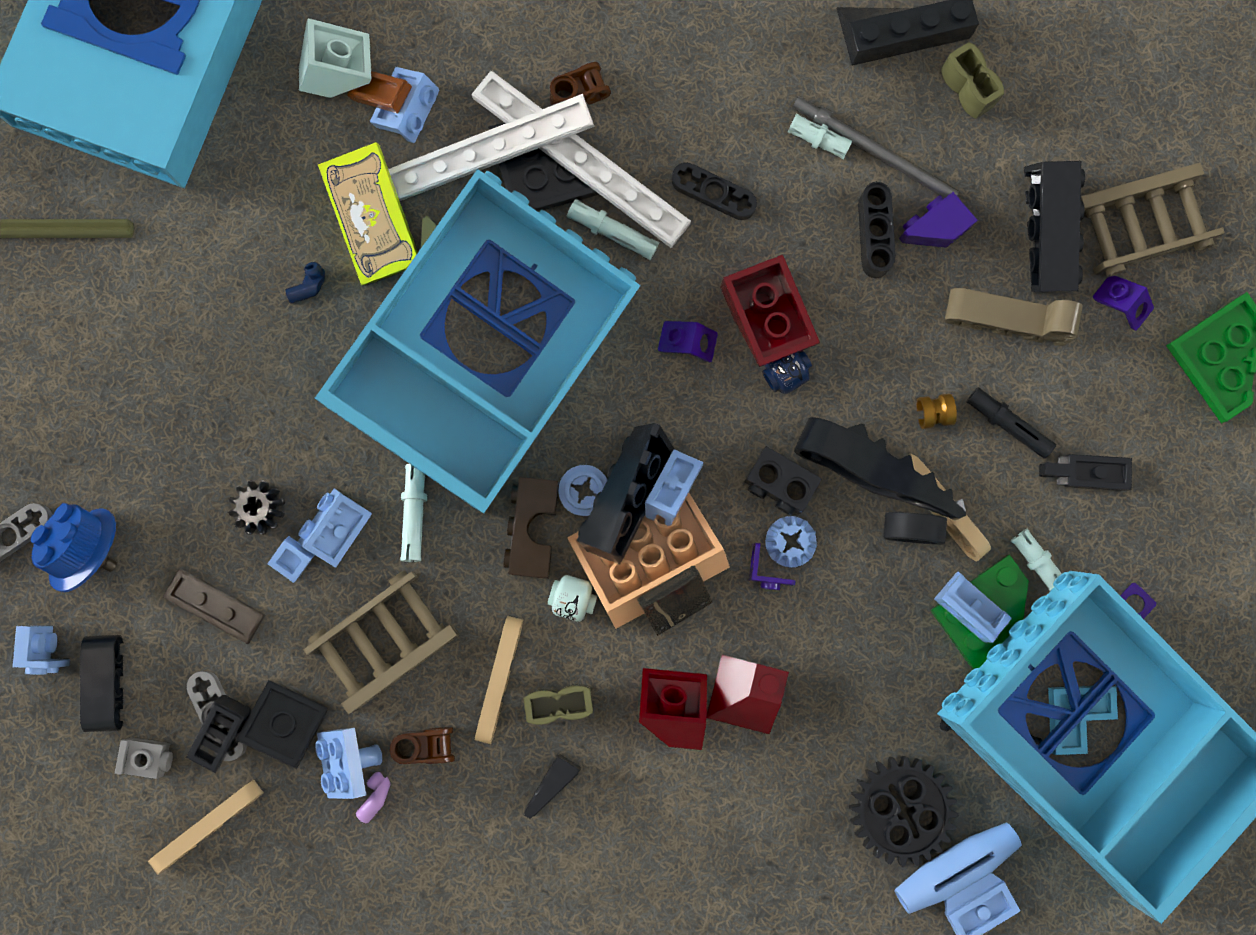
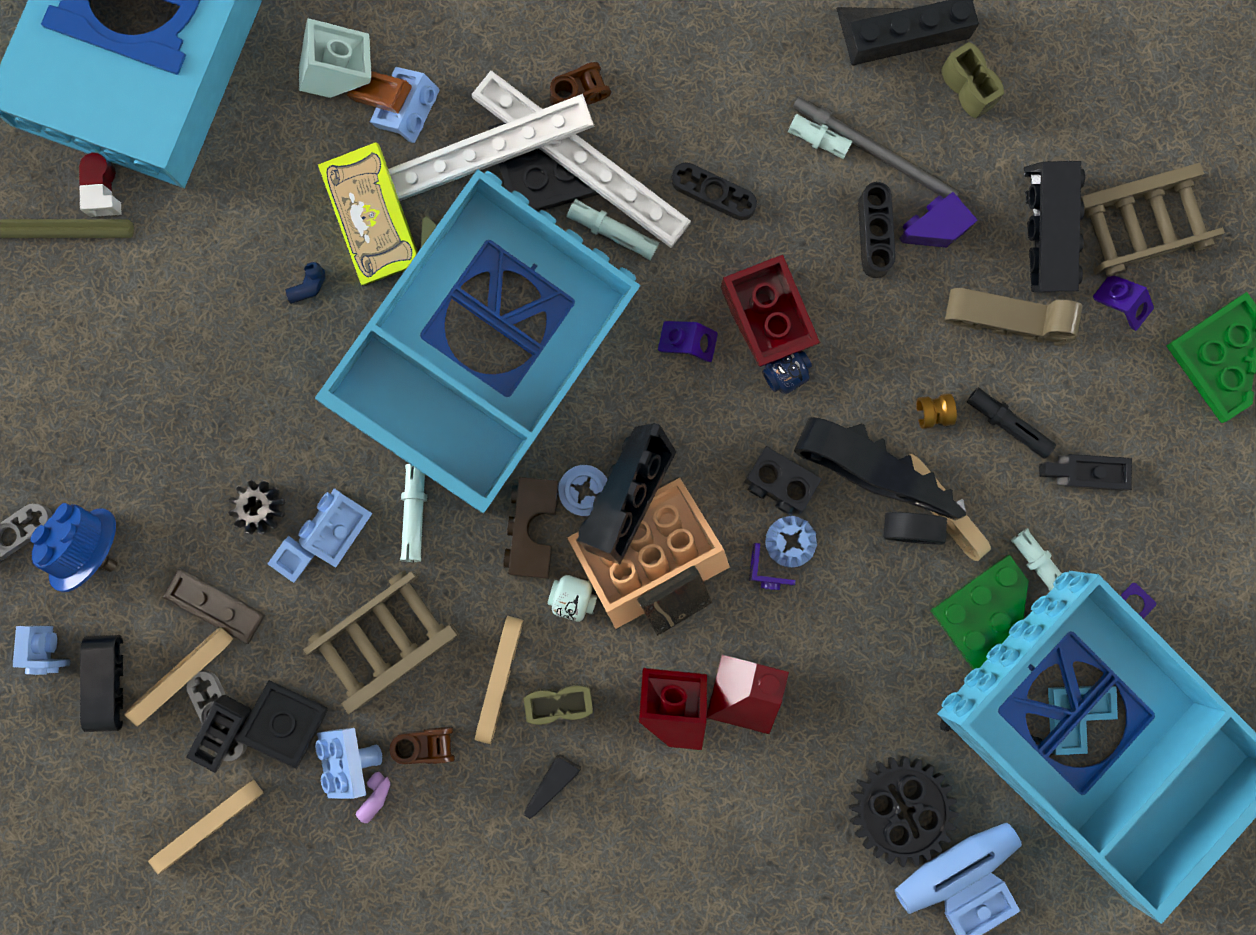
(96, 186): none -> leg
(129, 756): light grey brick -> none
(178, 676): none -> tan beam
(672, 487): light blue hinge -> none
(972, 608): light blue hinge -> none

